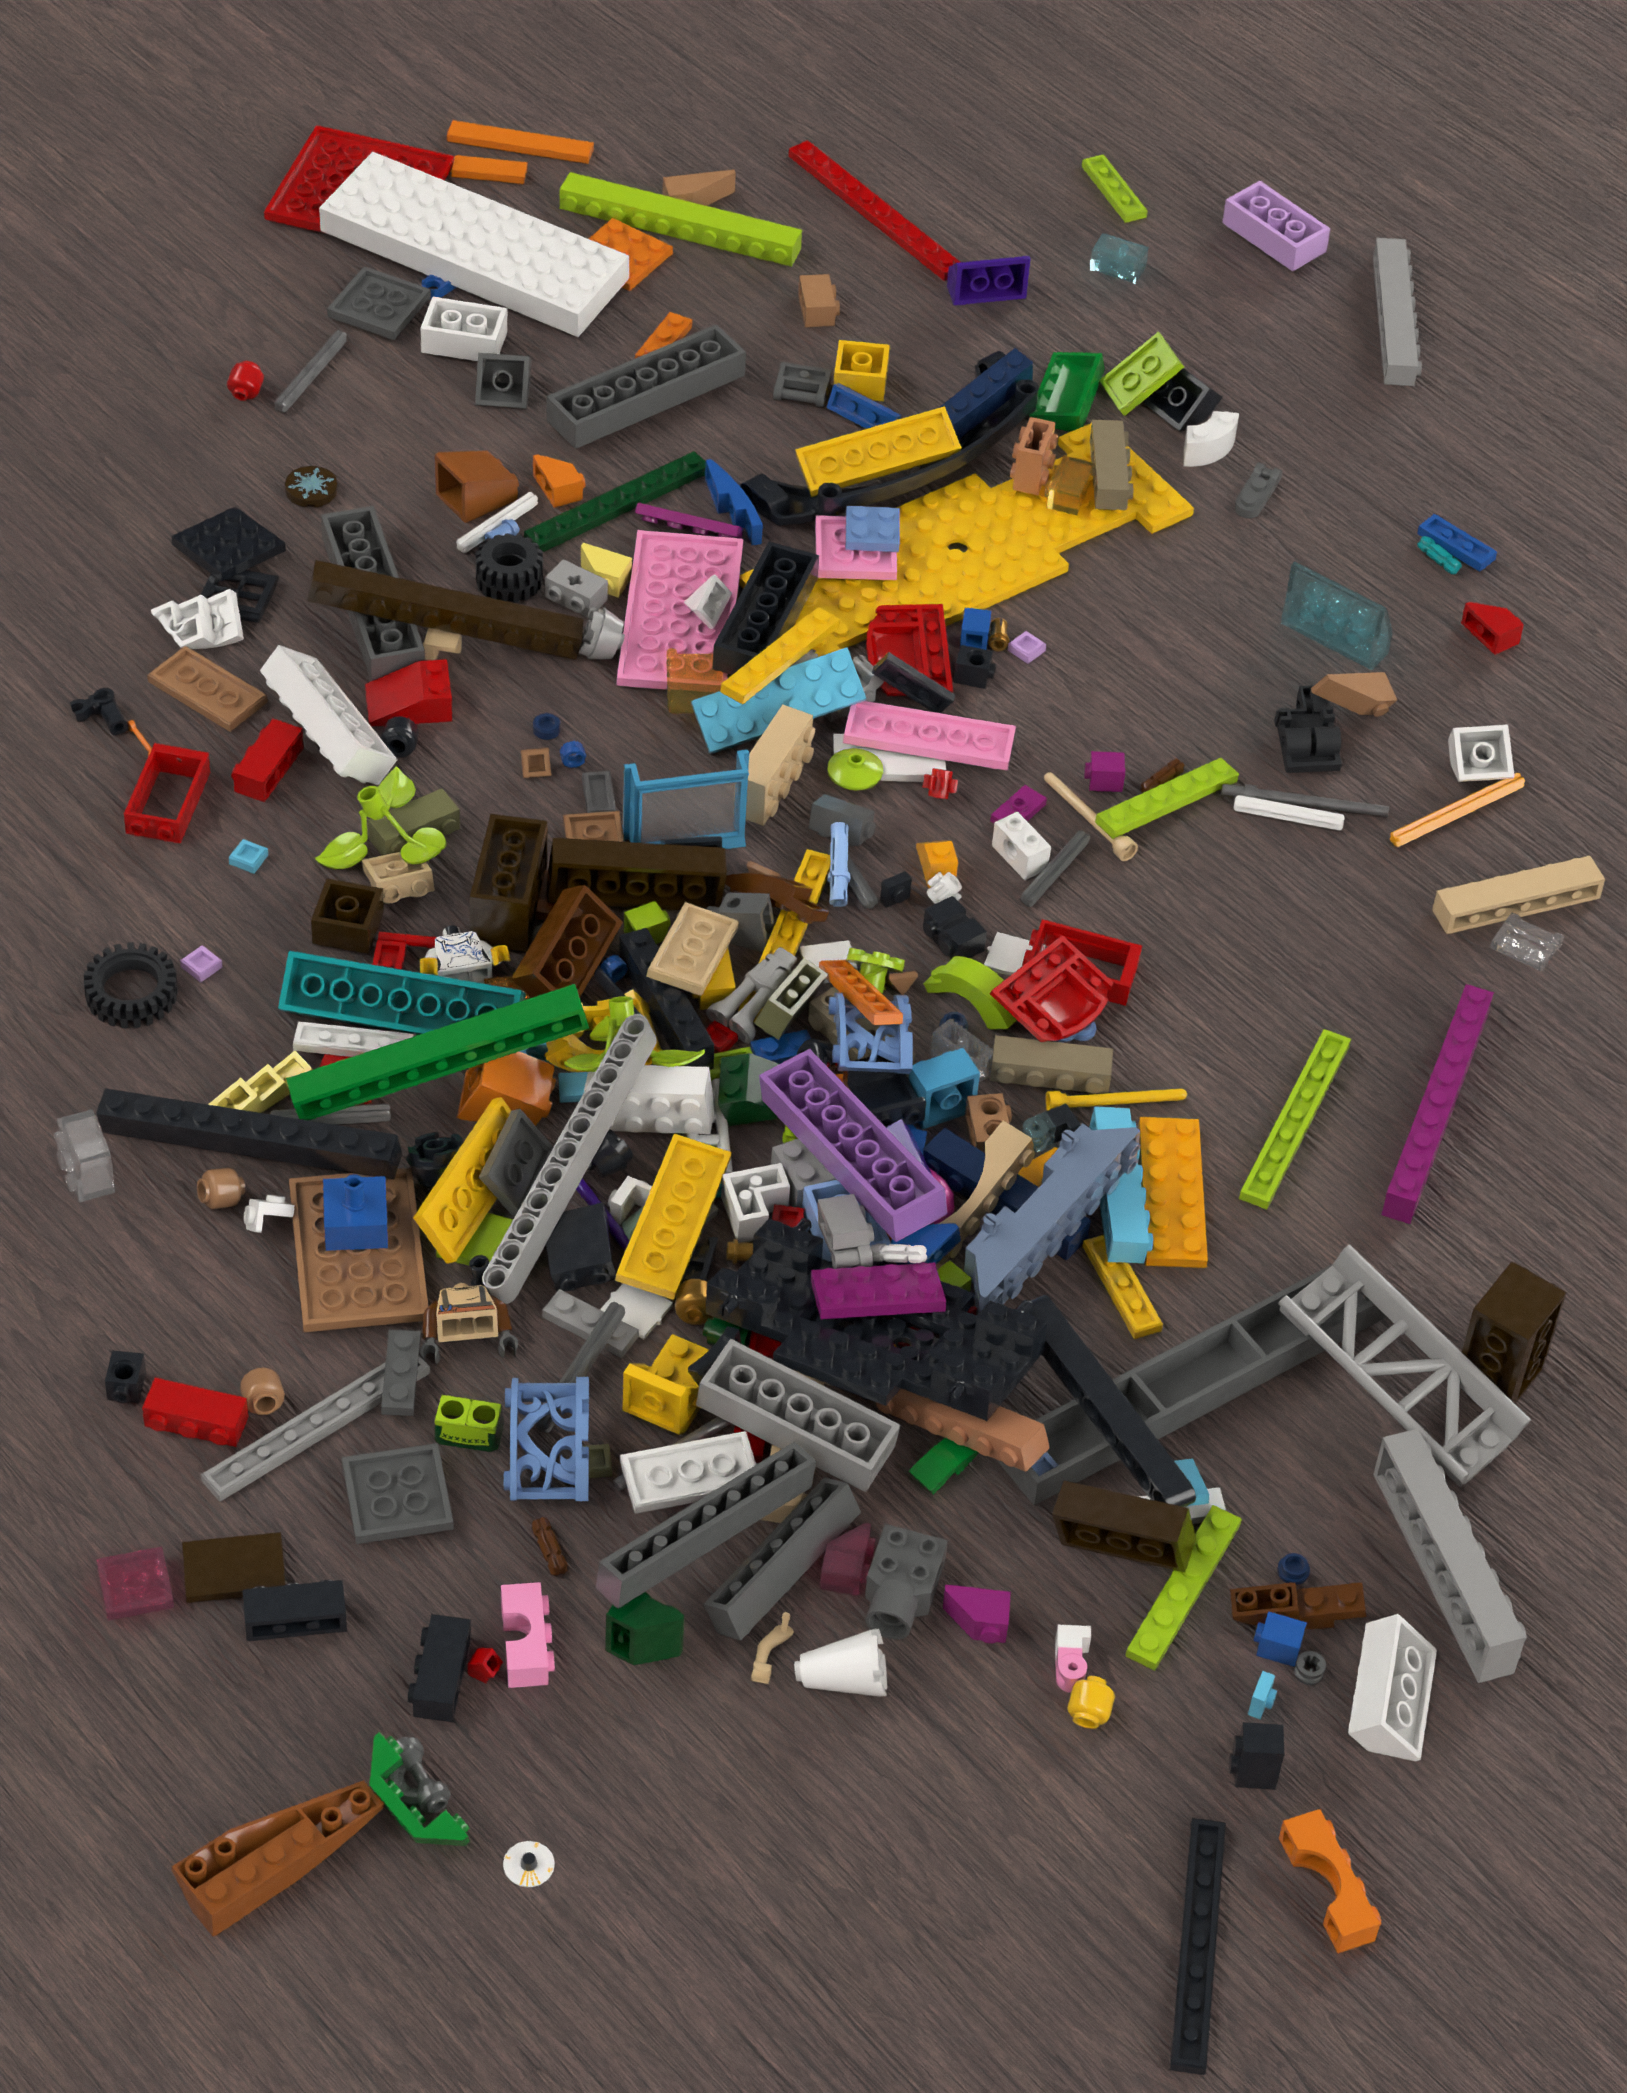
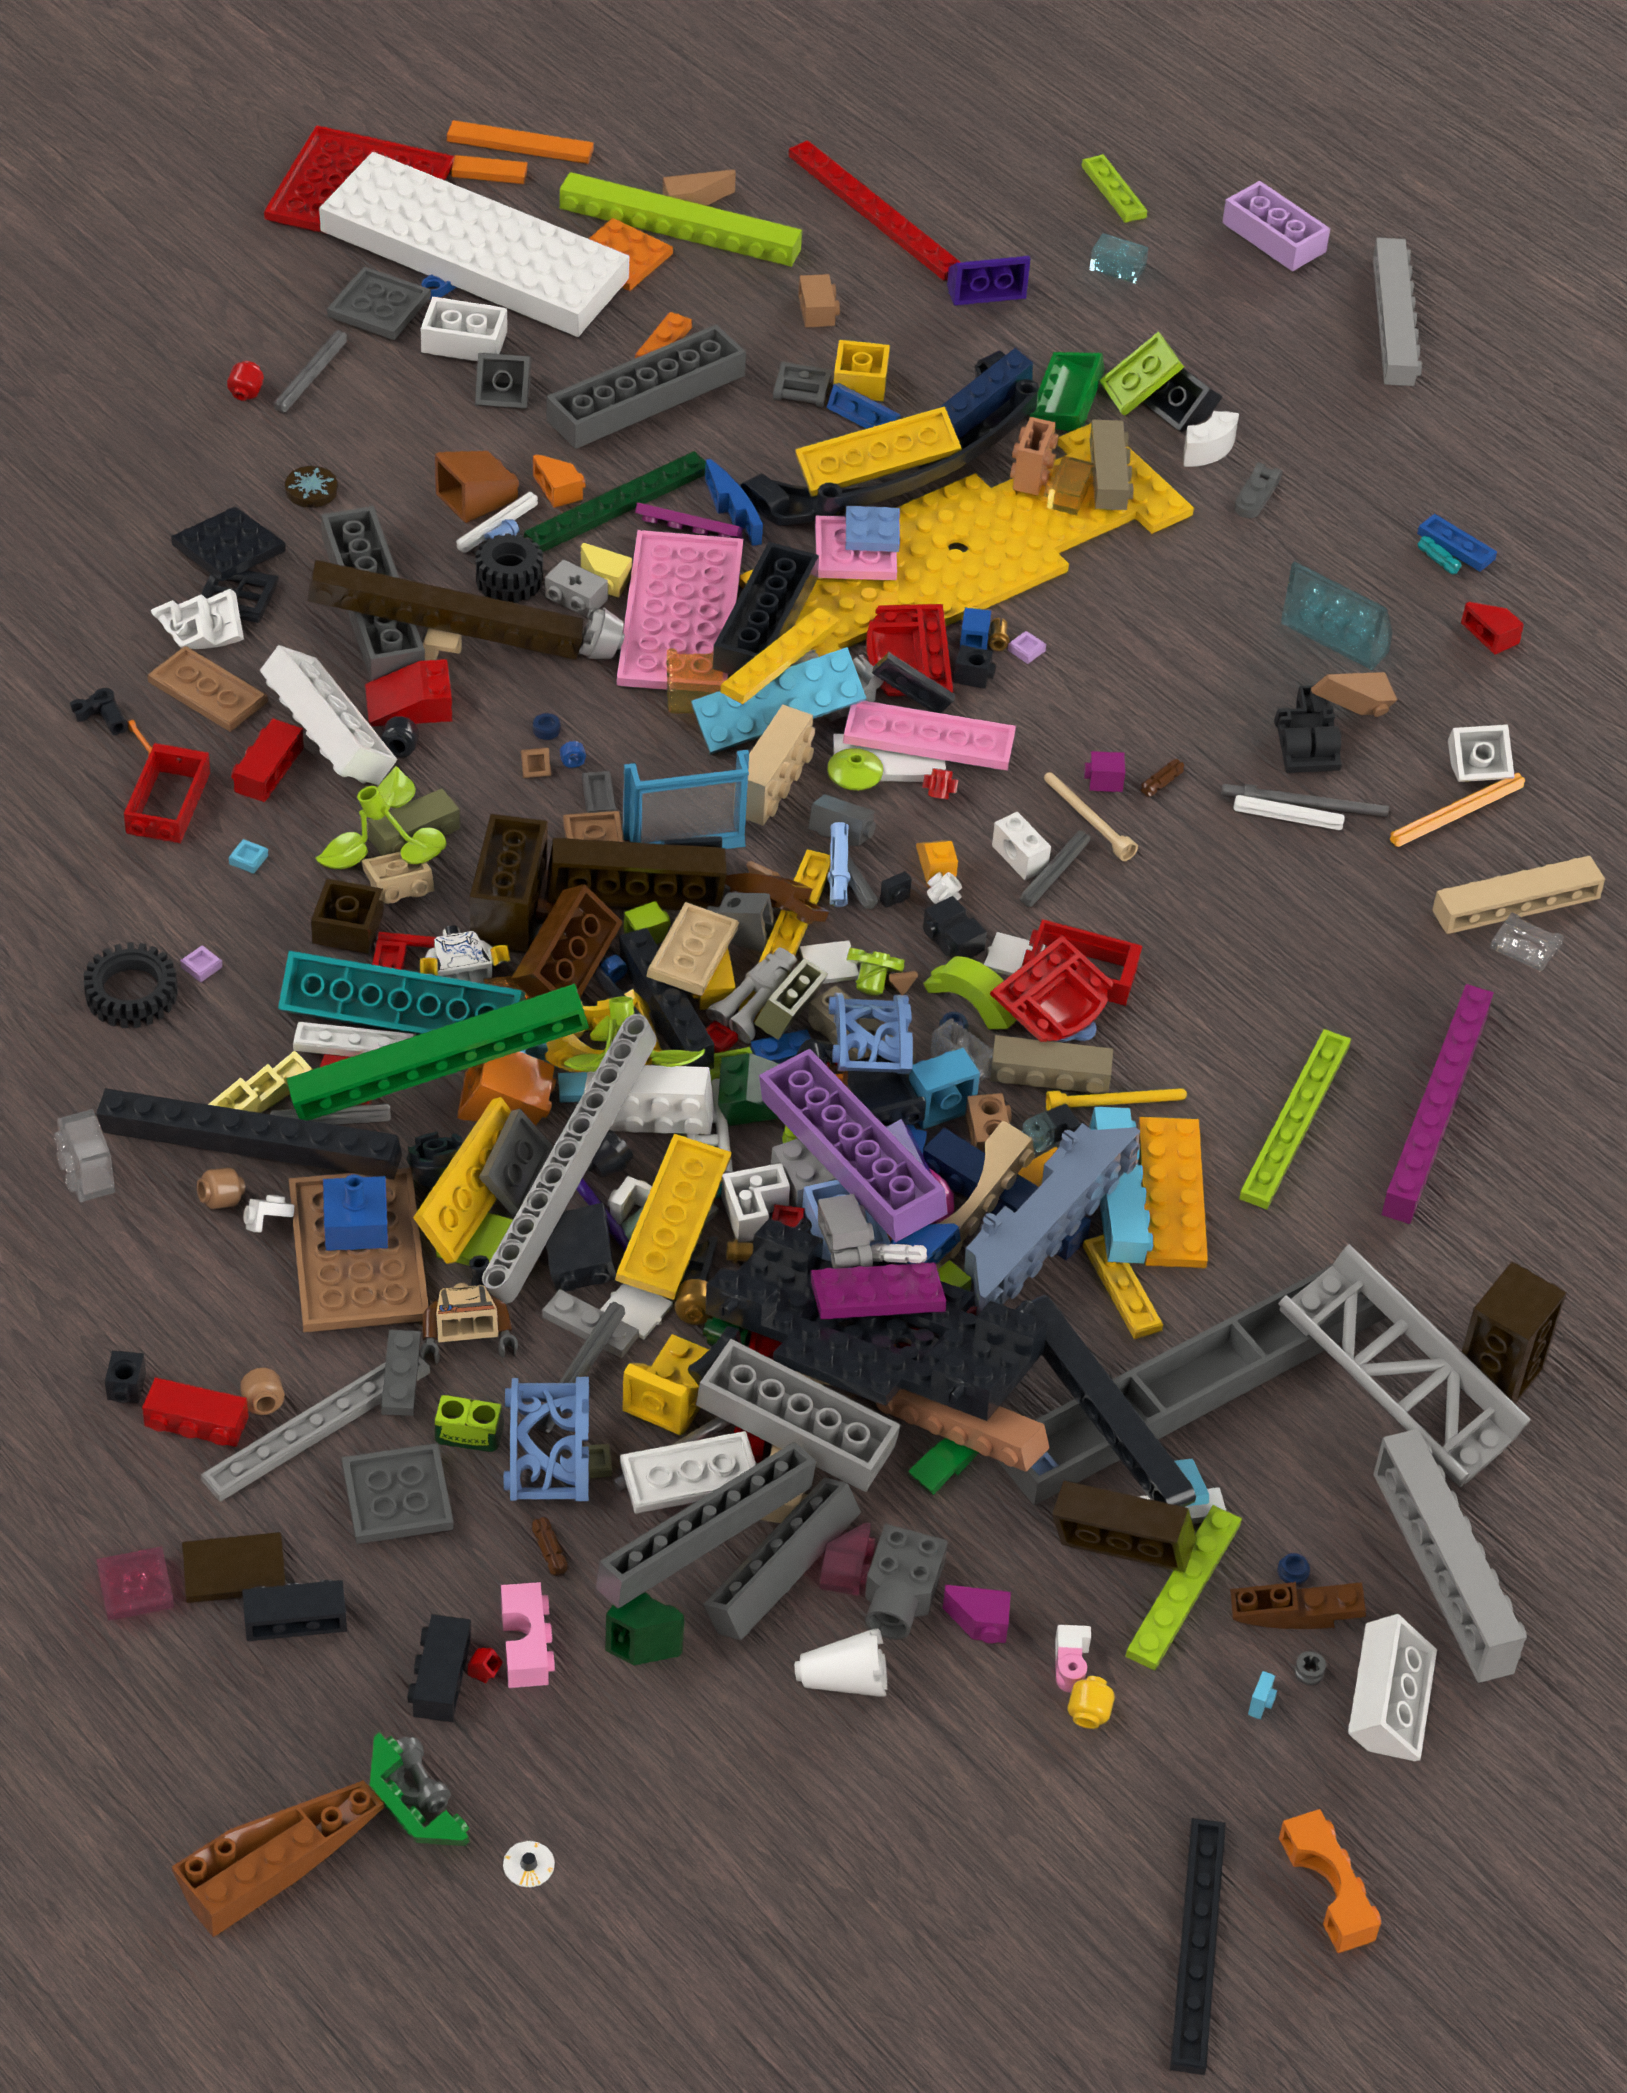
(709, 601): white slope -> none
(781, 1633): tan piece -> none
(861, 993): orange tile -> none
(1024, 801): magenta plate -> none
(1166, 798): lime plate -> none
(1257, 1755): black brick -> none
(1280, 1638): blue brick -> none

